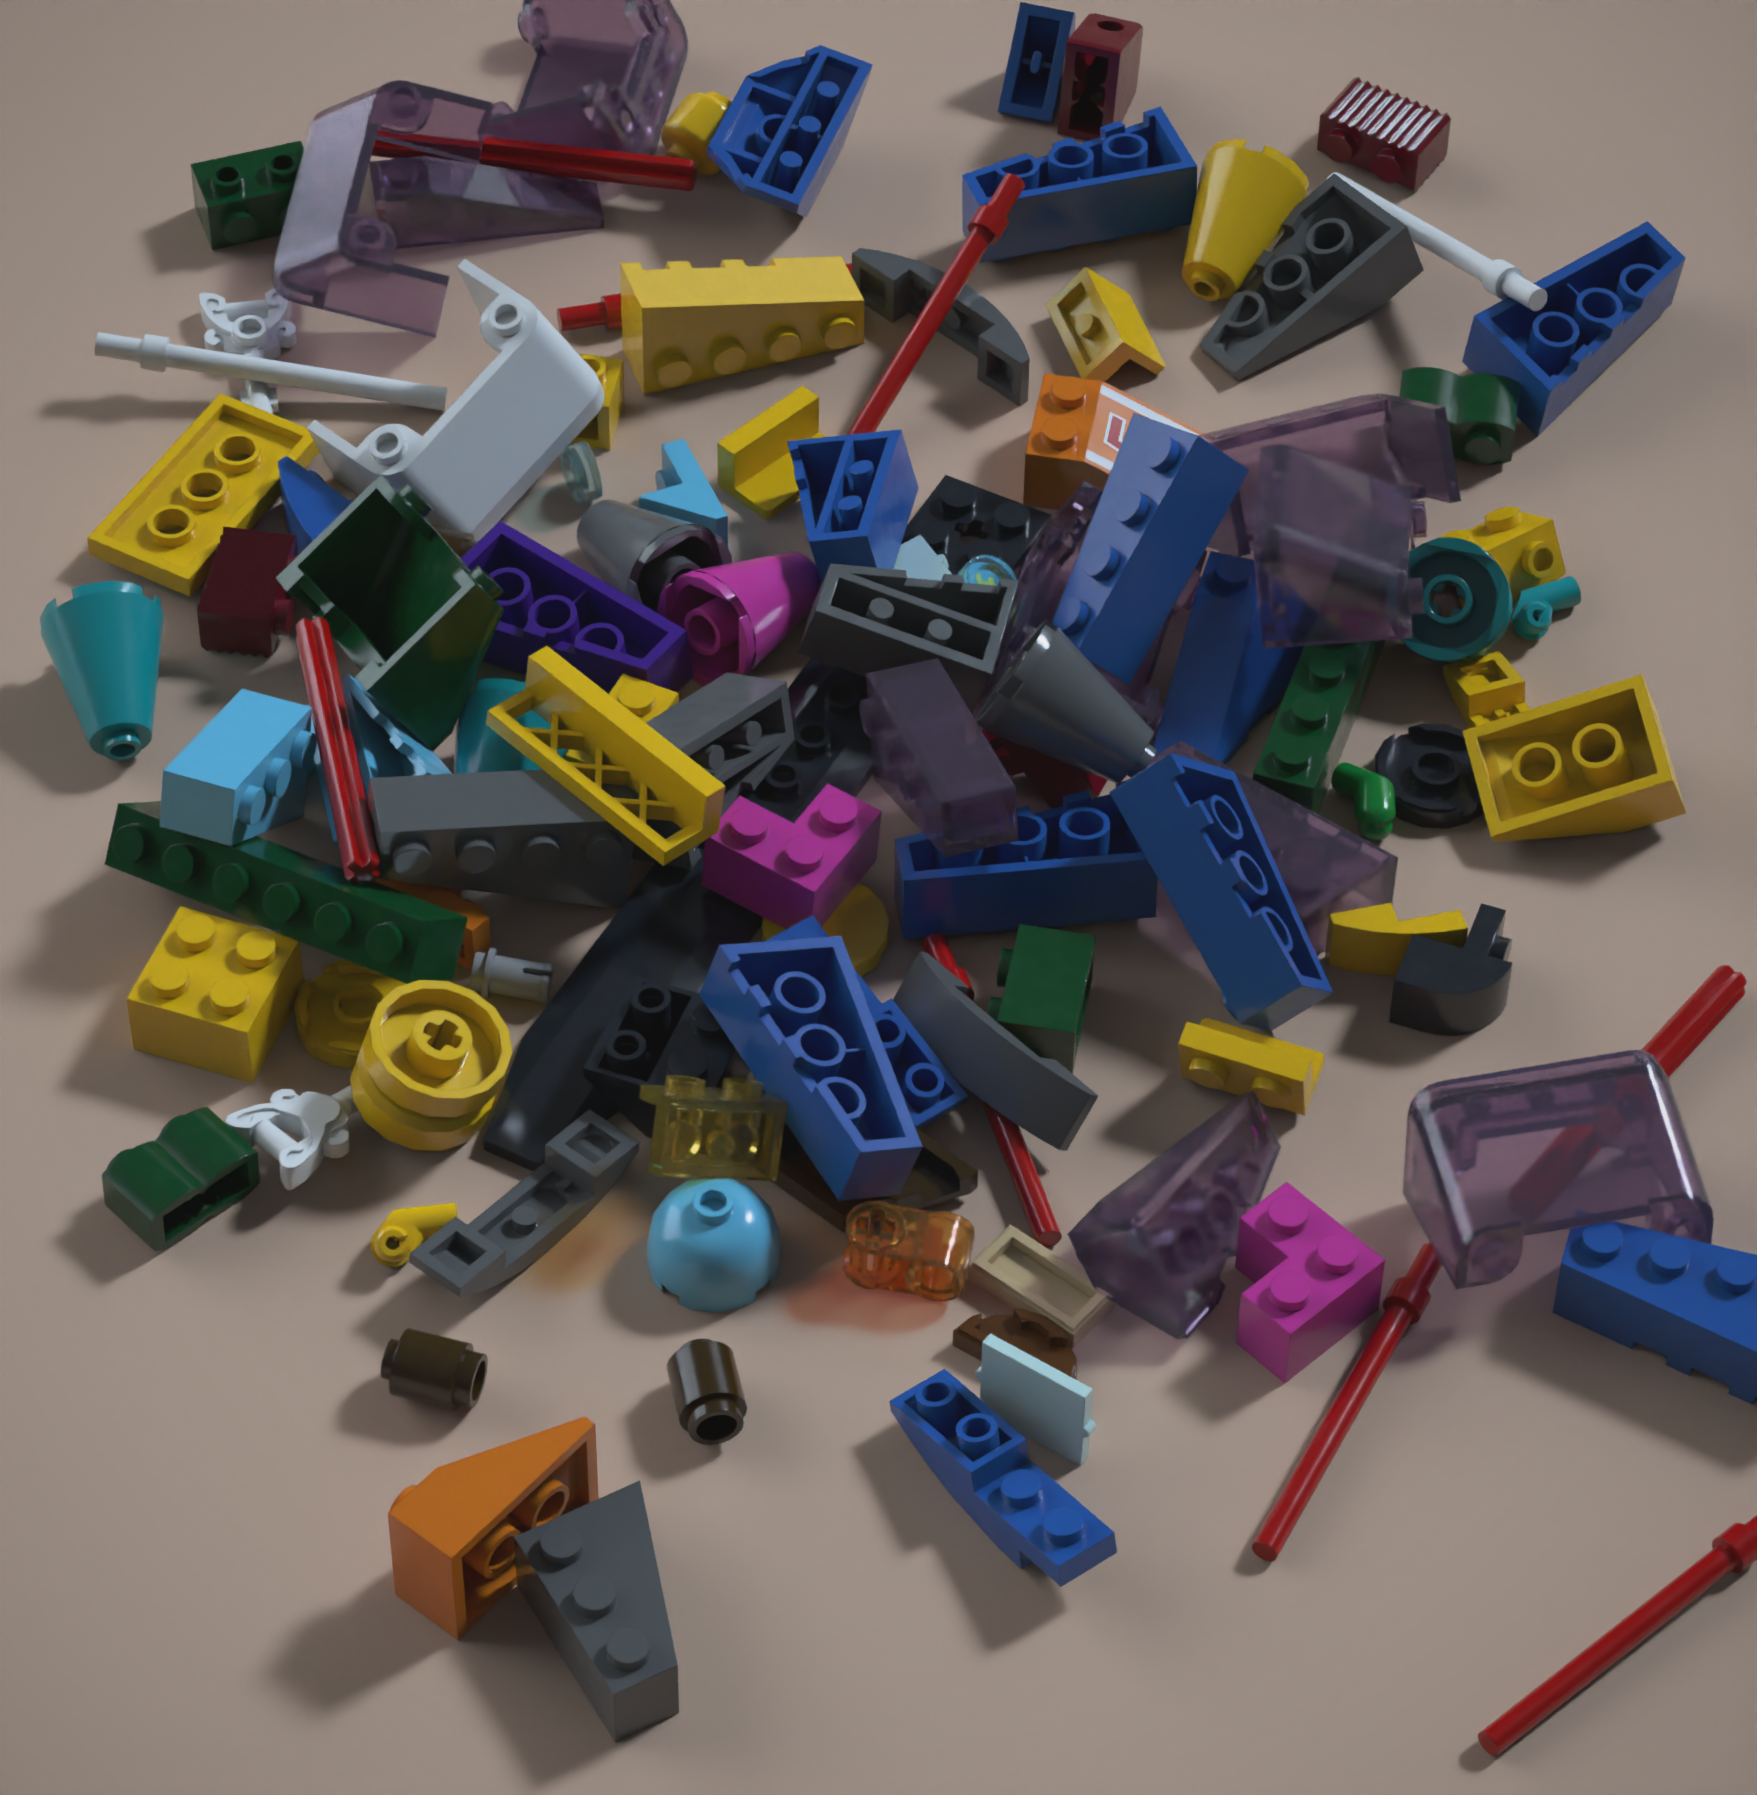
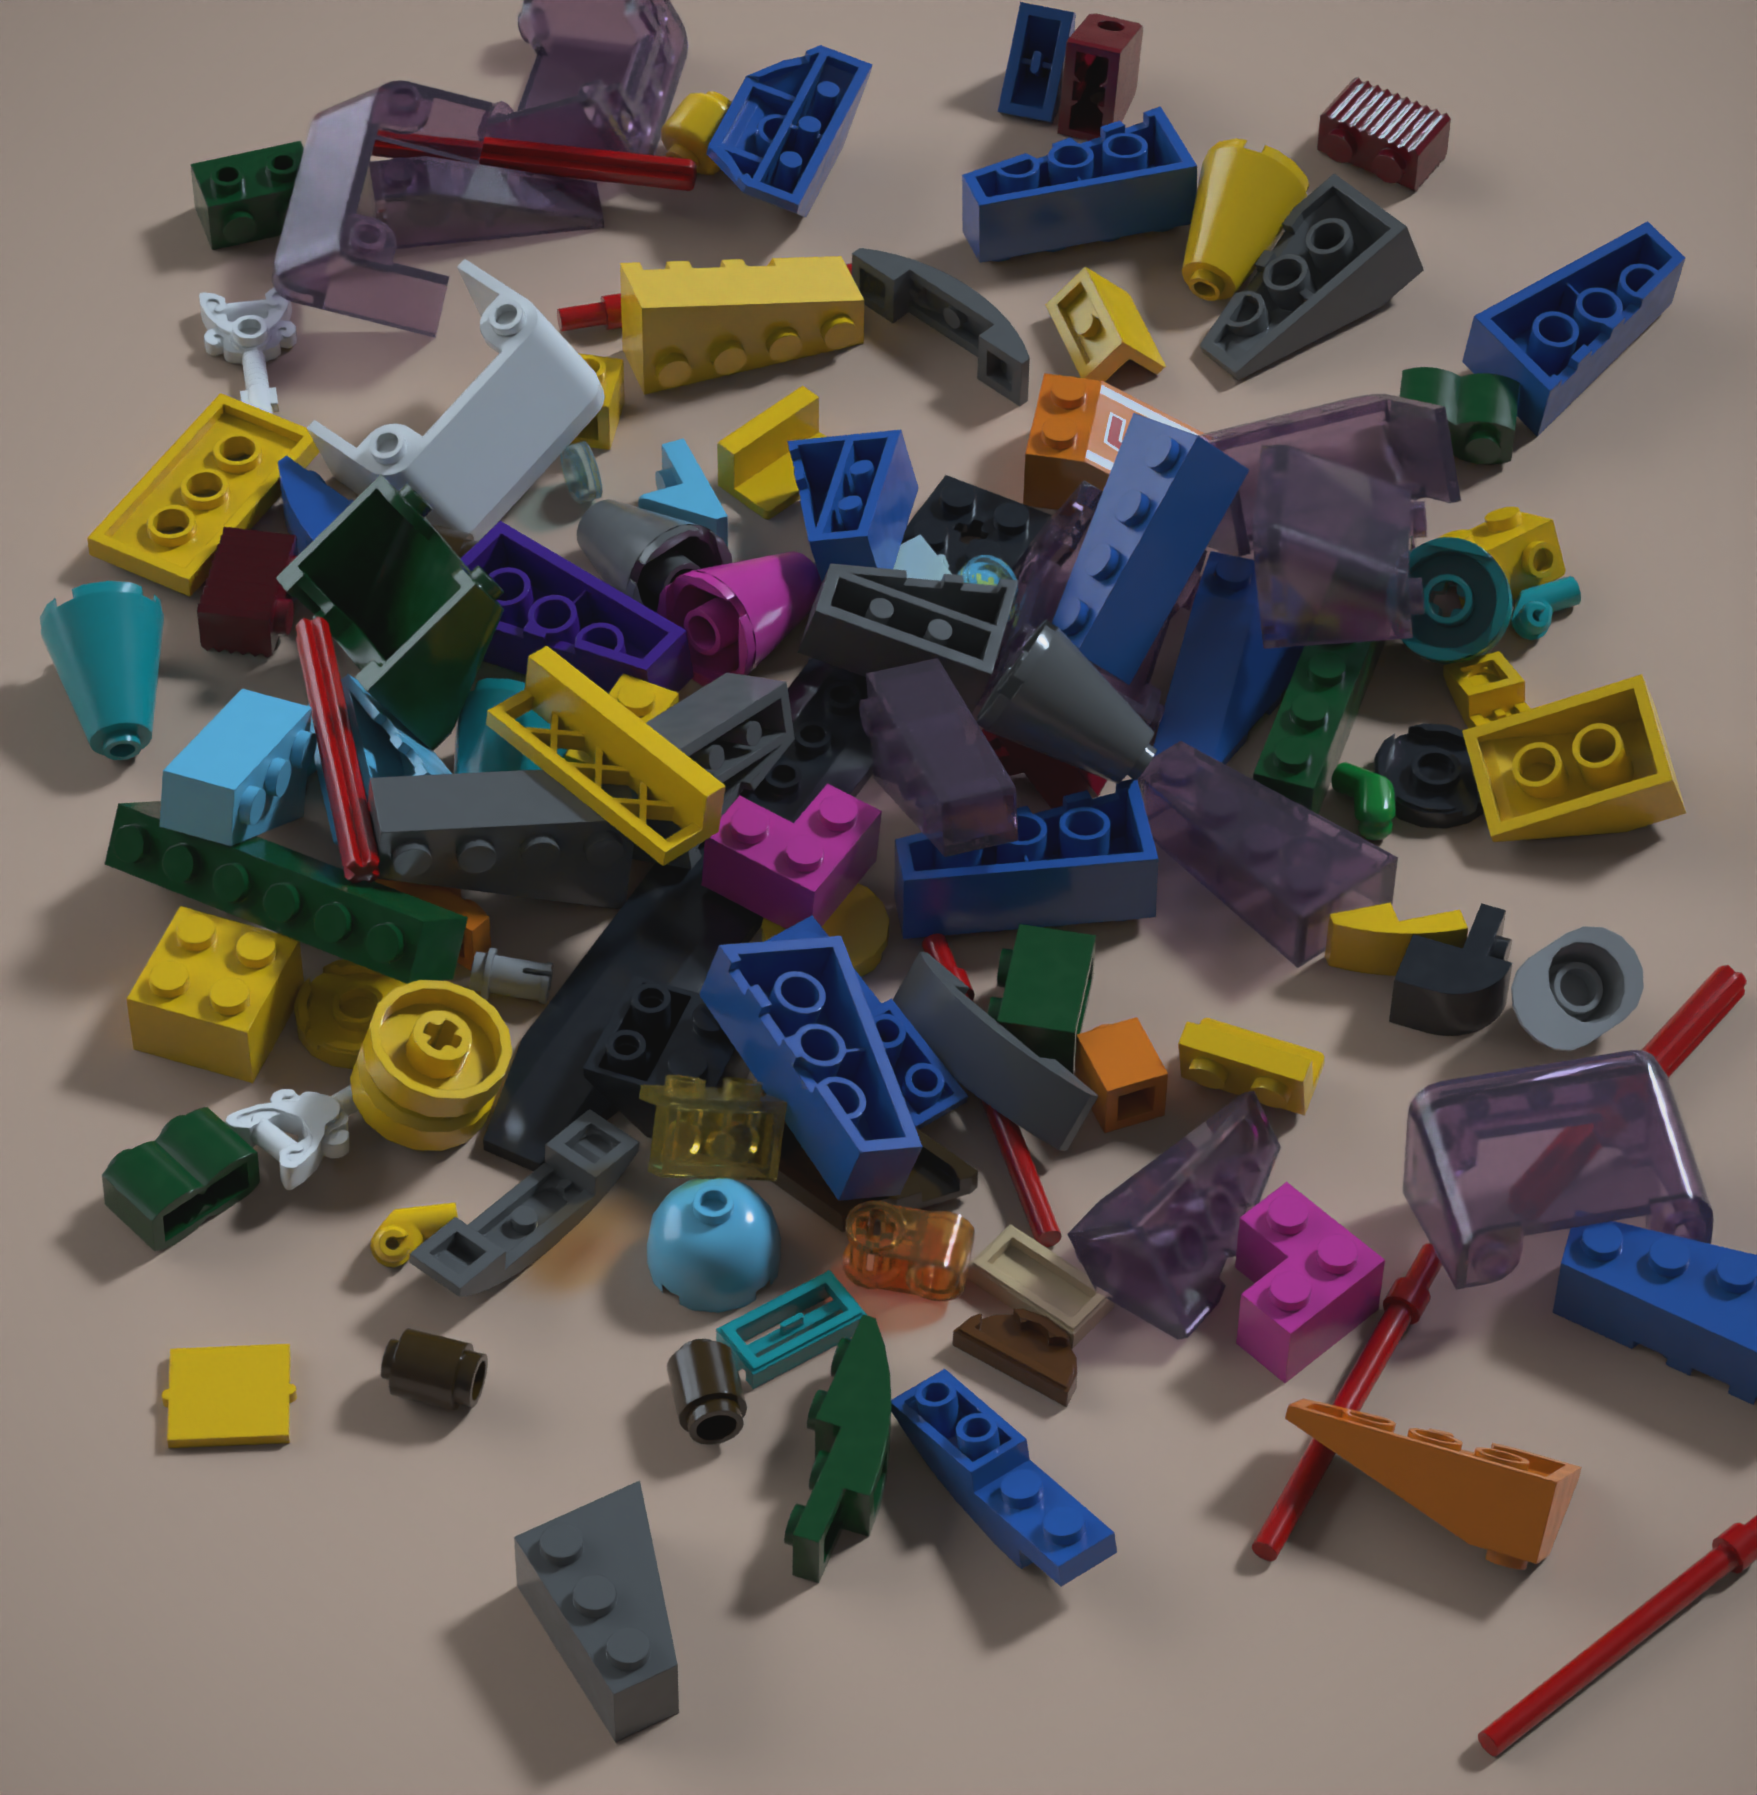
(157, 353): white bar -> none
(229, 1396): none -> yellow piece
(461, 1521): orange slope -> none
(799, 1335): none -> teal tile
(850, 1452): none -> dark green slope
(984, 230): red bar -> none
(1036, 1399): light aqua piece -> none
(1123, 1072): none -> orange brick
(1224, 887): blue wedge -> none
(1485, 1497): none -> orange wedge
(1496, 276): white bar -> none
(1577, 988): none -> light grey piece

